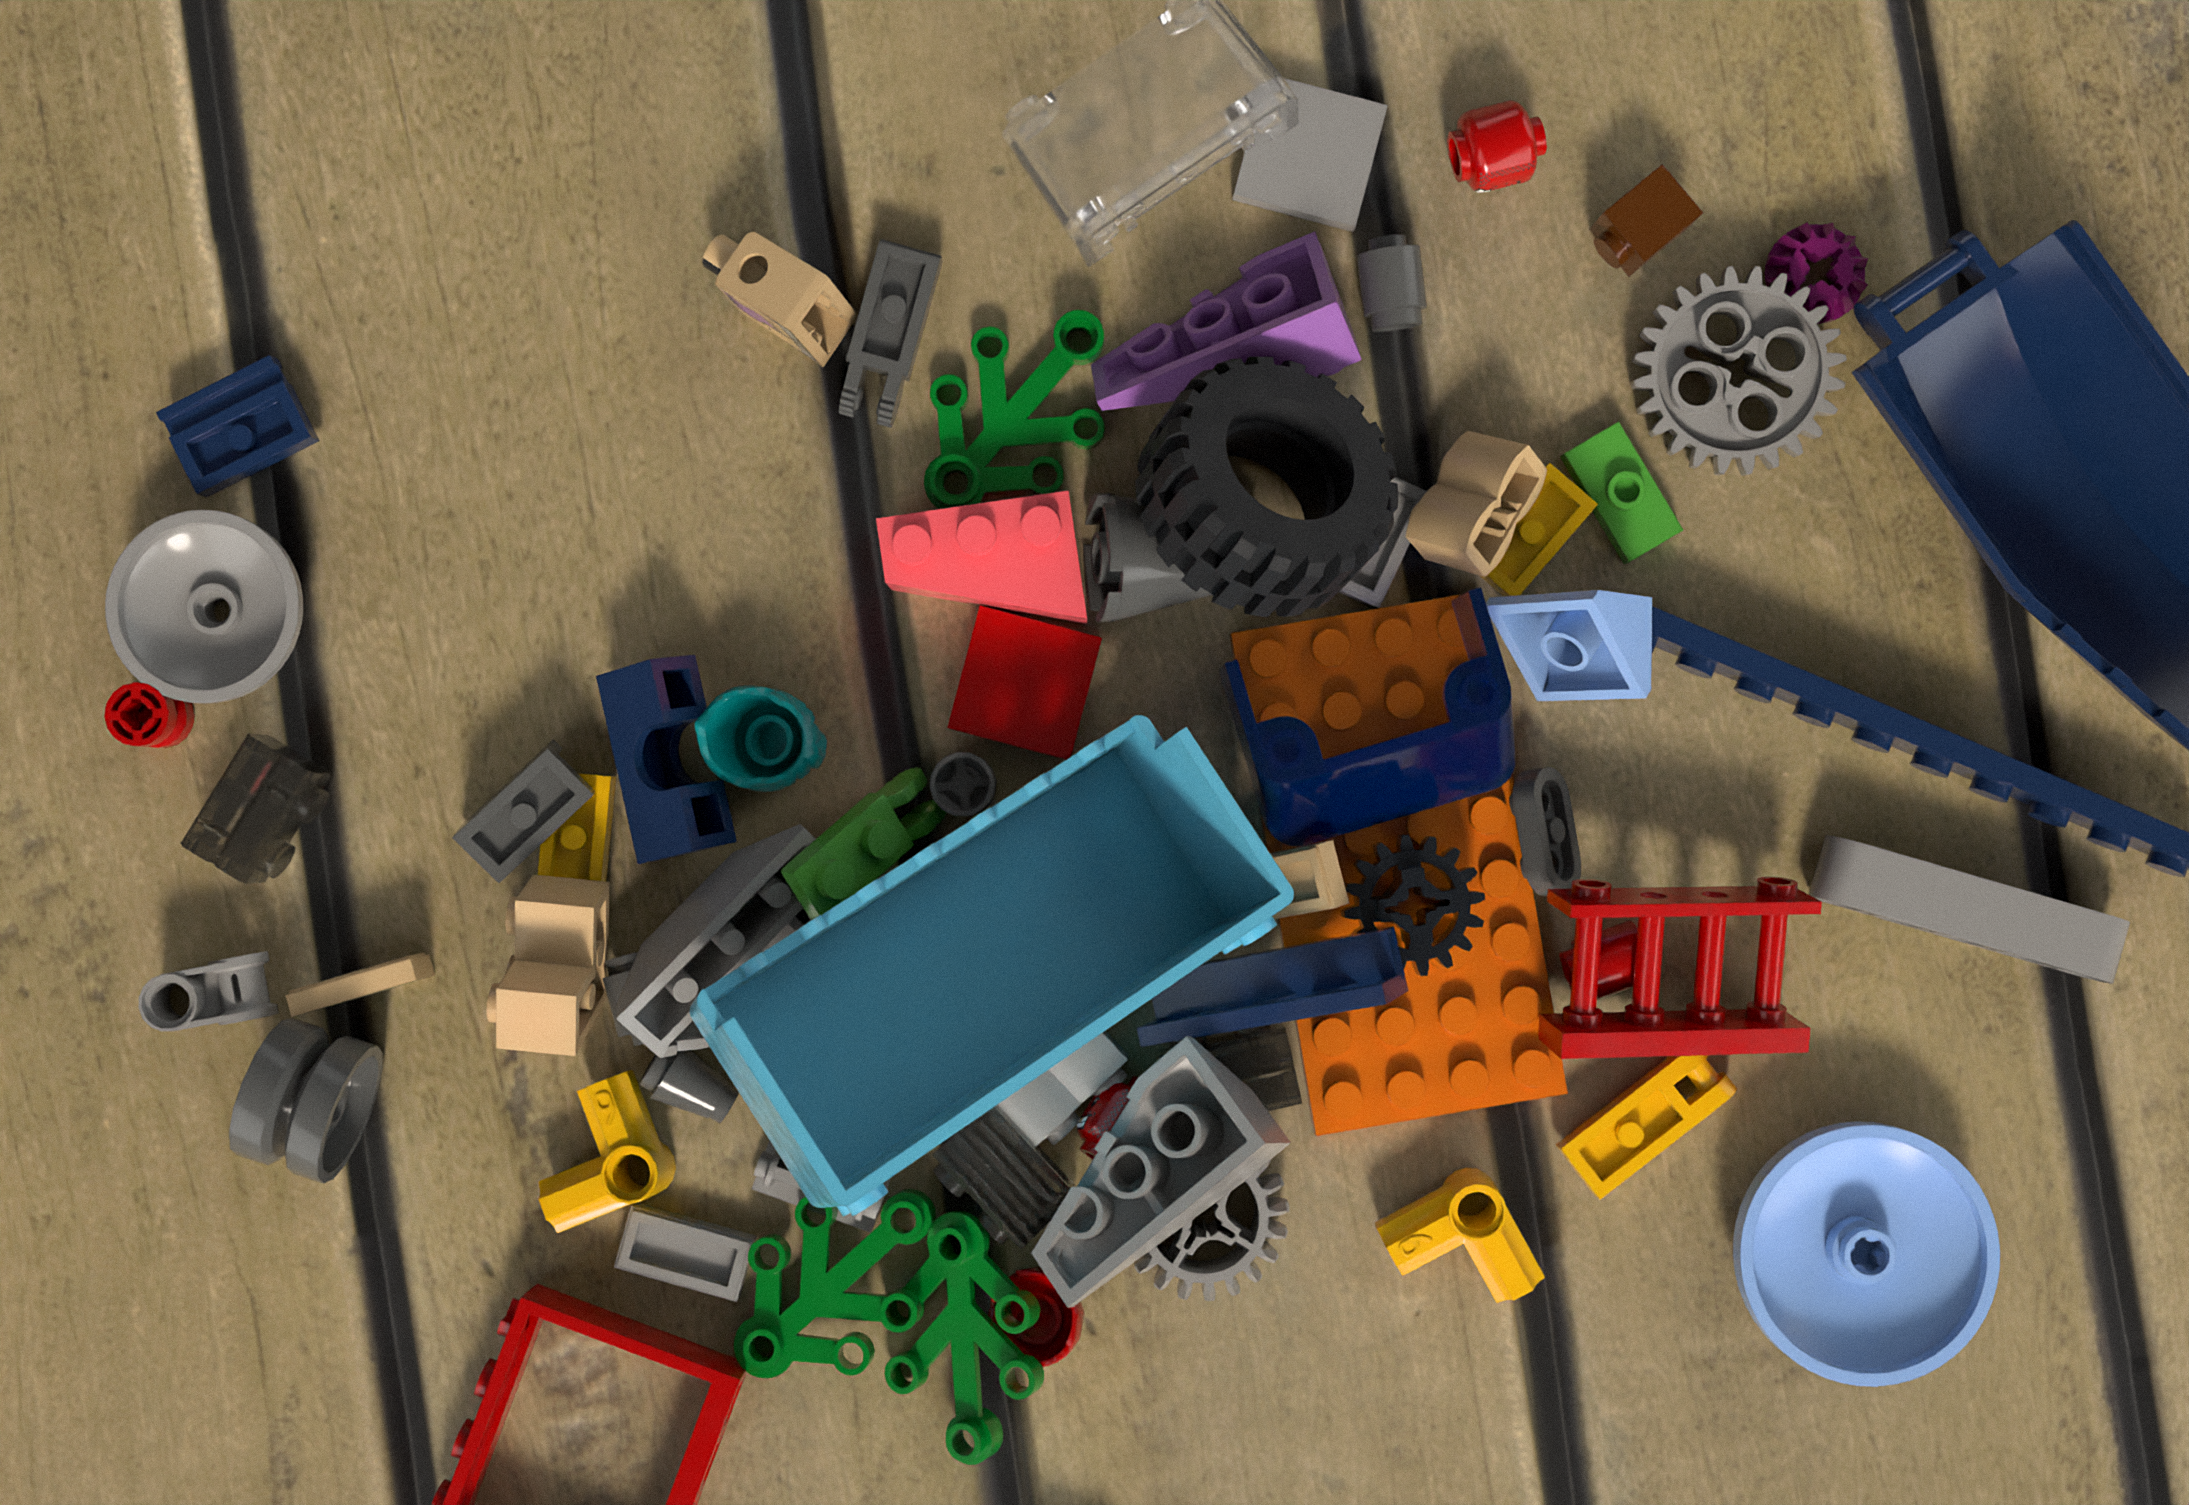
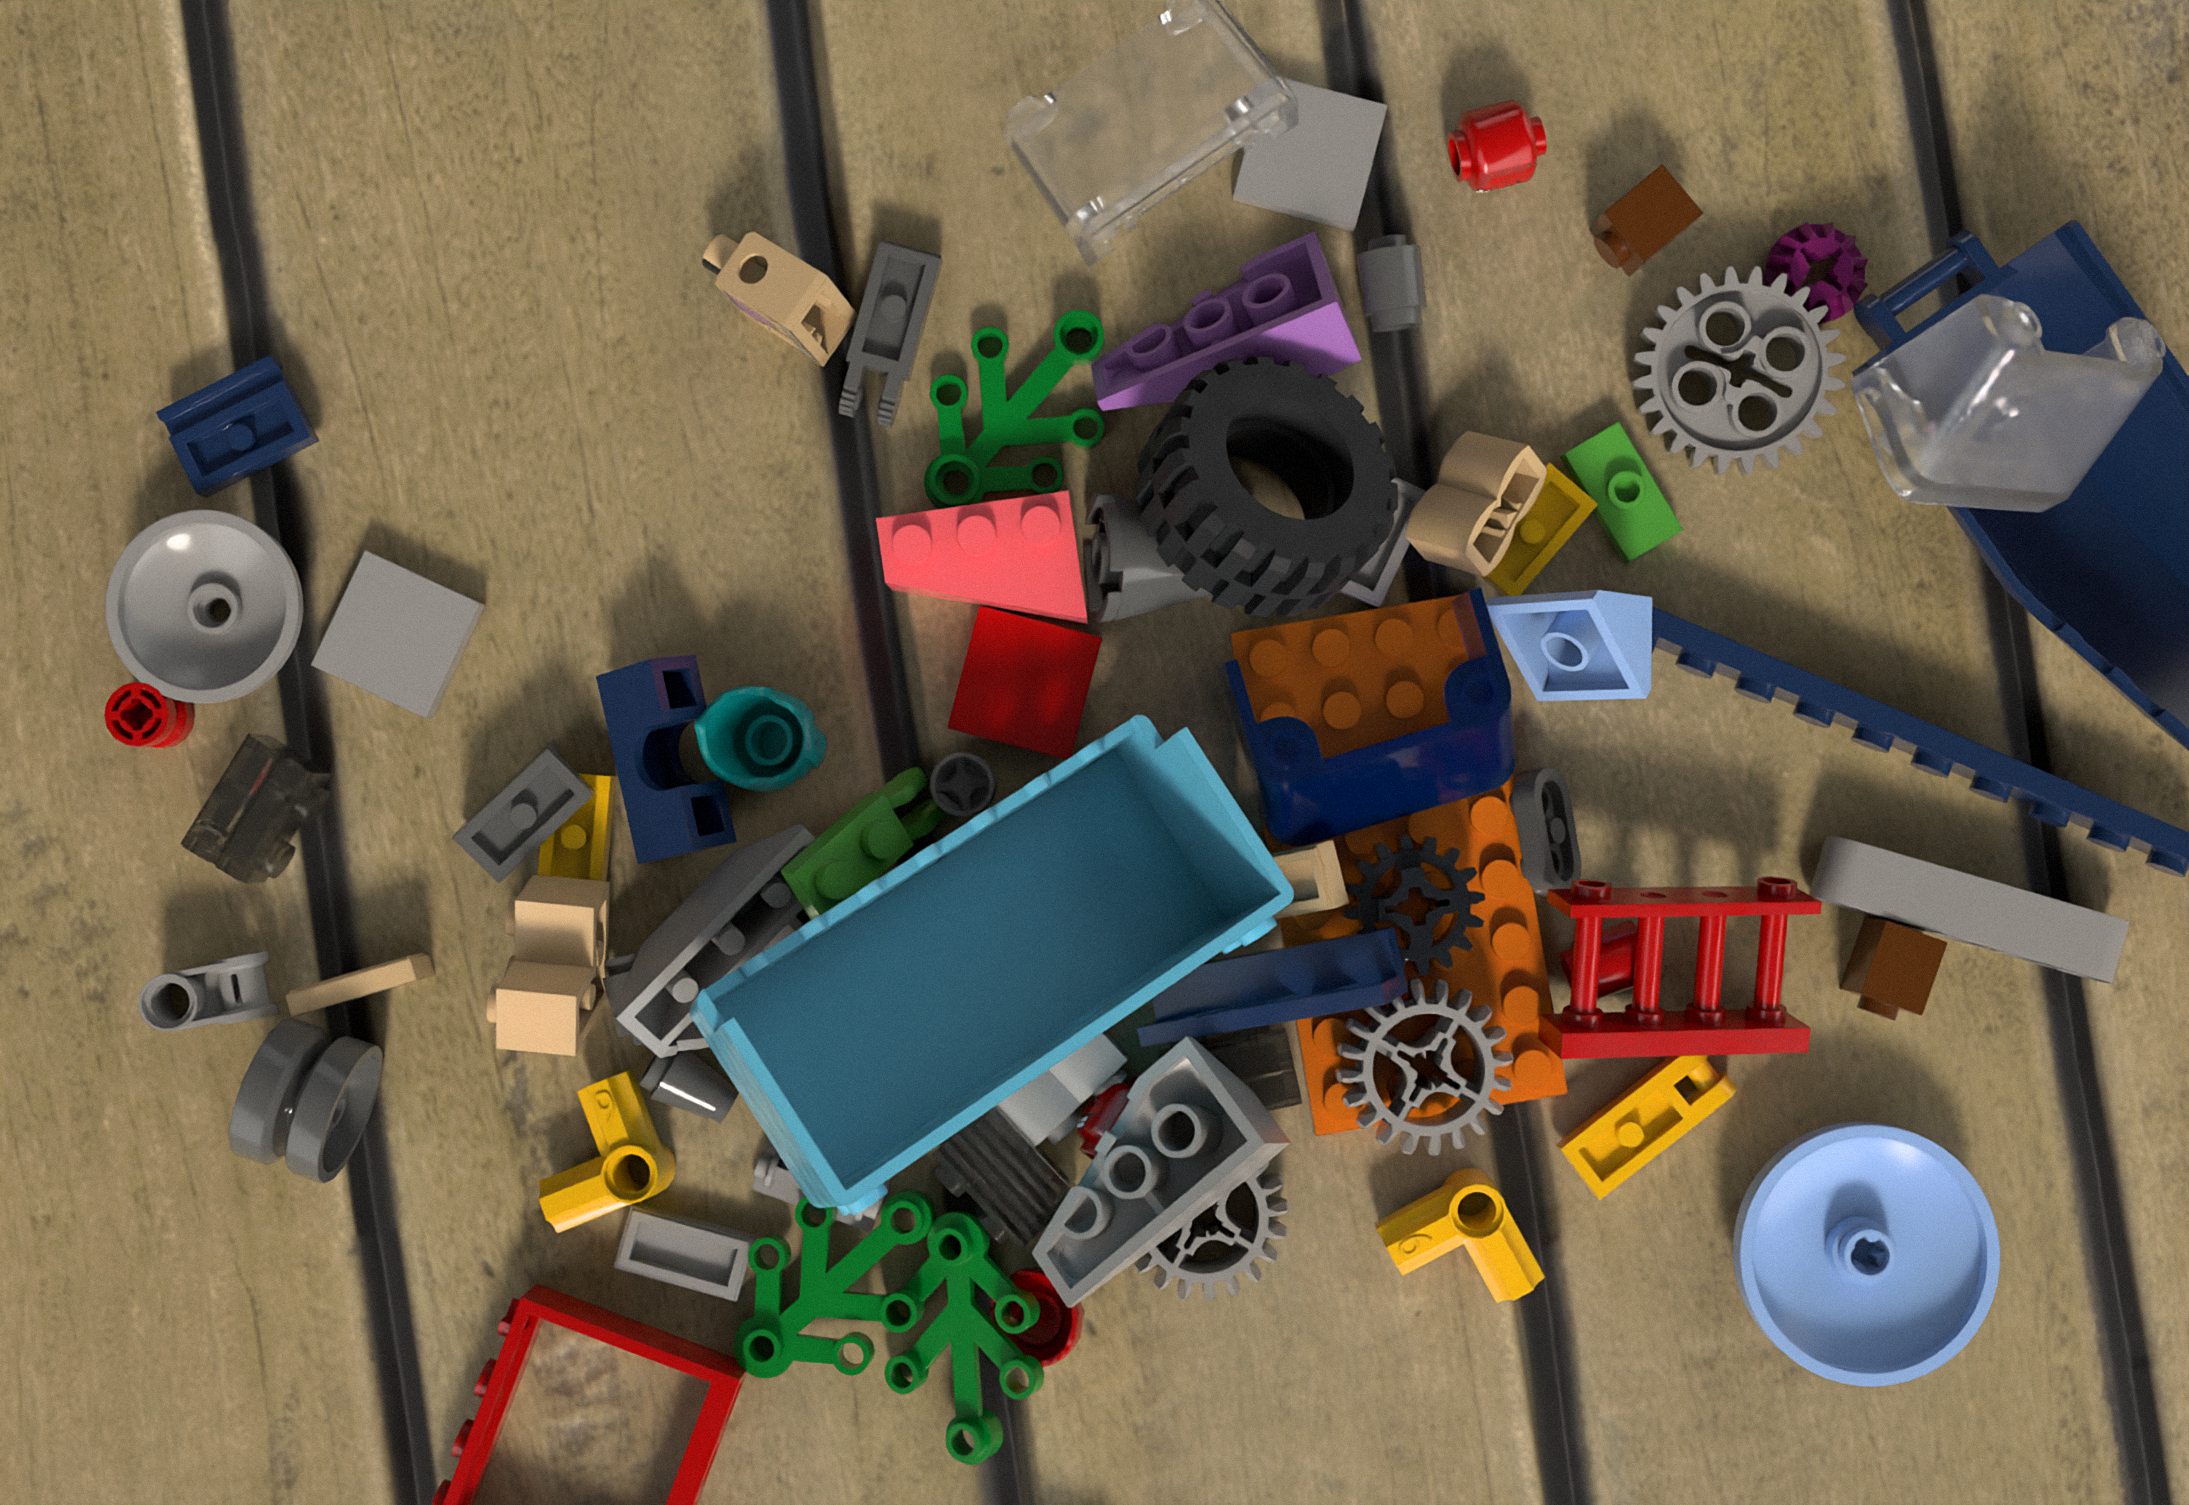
(398, 635): none -> light grey tile
(1409, 1093): none -> light grey gear
(1892, 968): none -> reddish brown brick
(1992, 417): none -> clear windscreen

